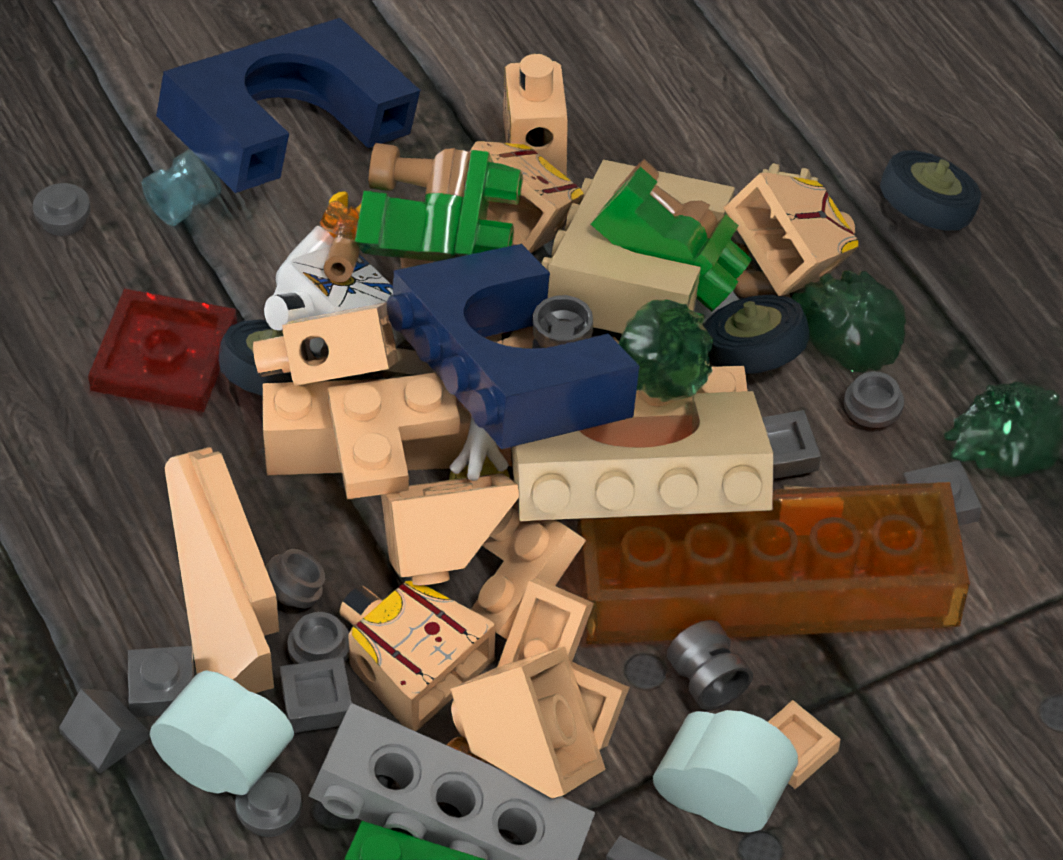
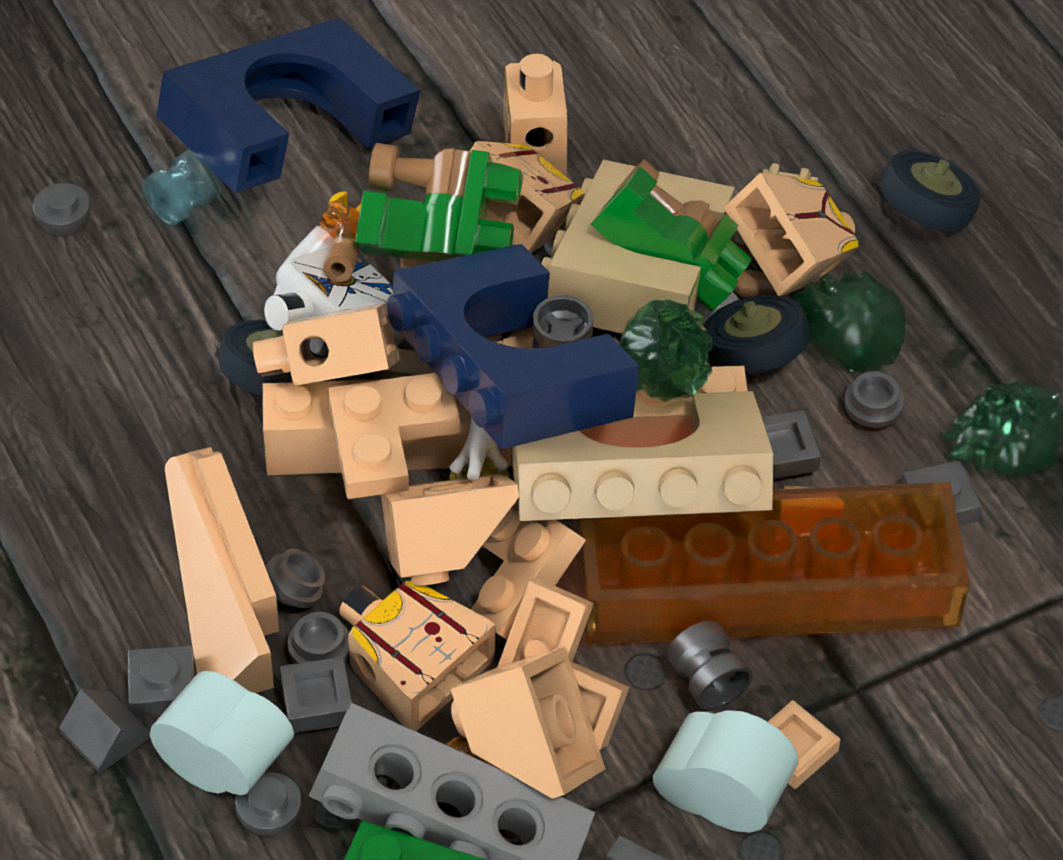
(161, 350): clear red plate -> none

